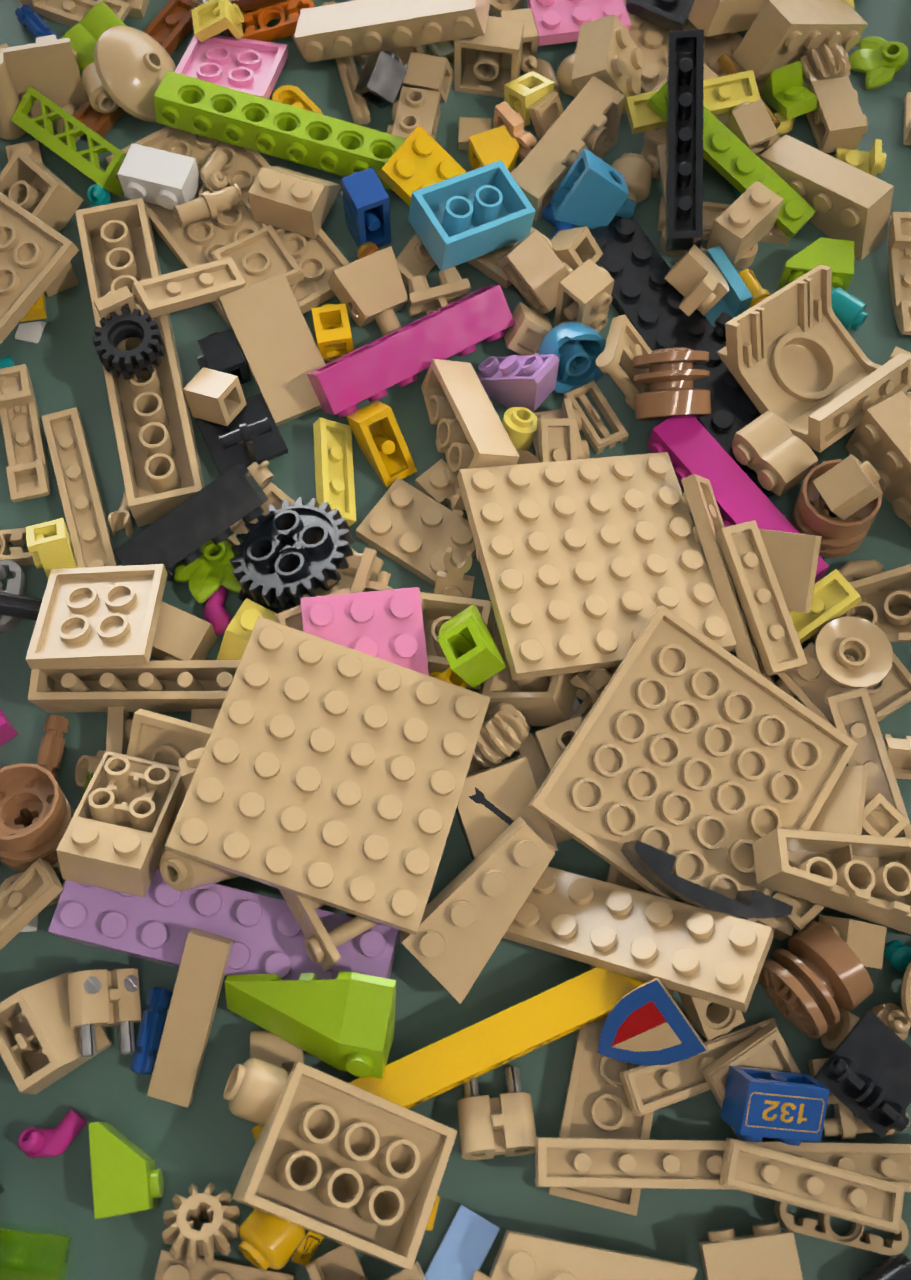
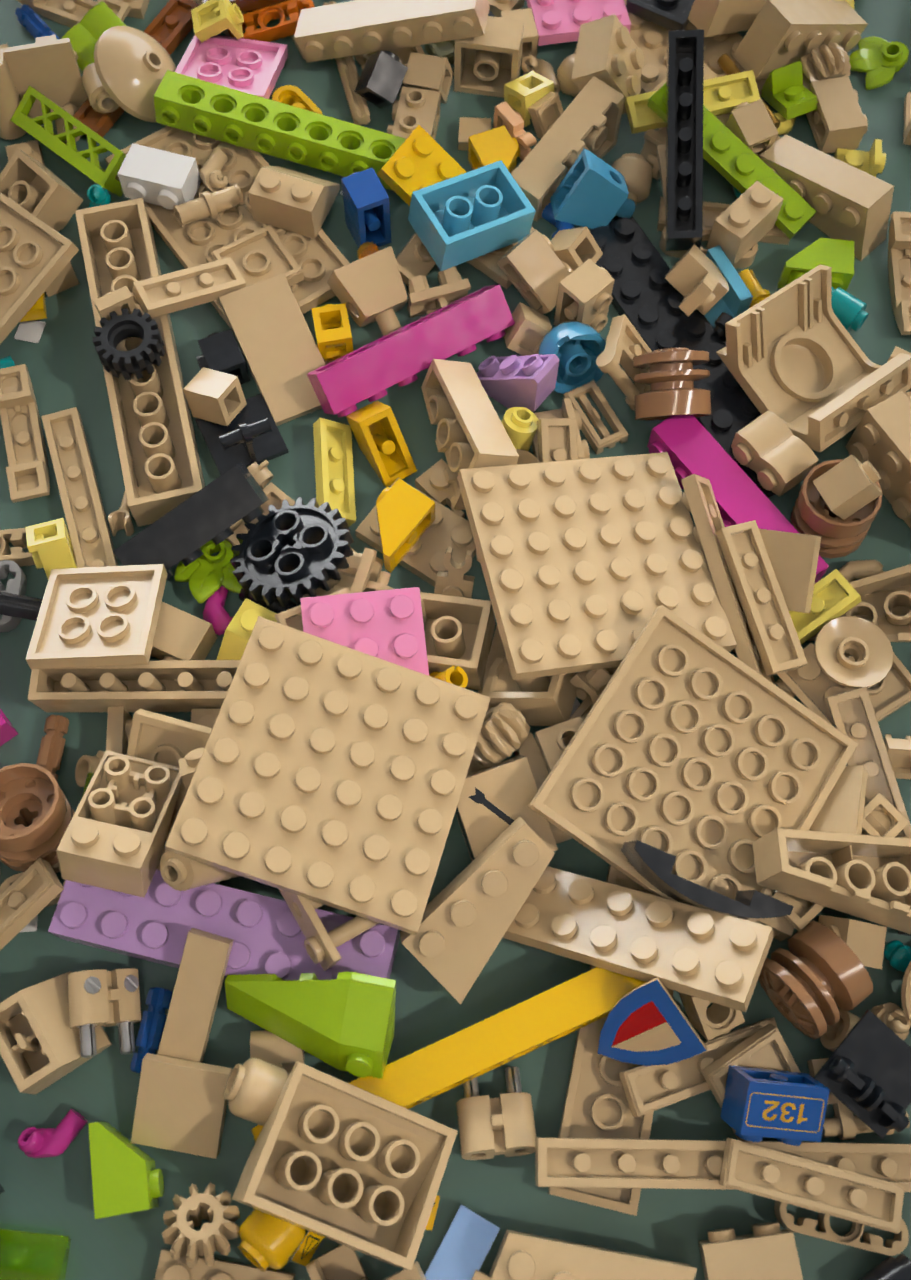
(180, 1105): none -> tan tile
(402, 520): none -> yellow slope
(470, 647): lime slope -> none

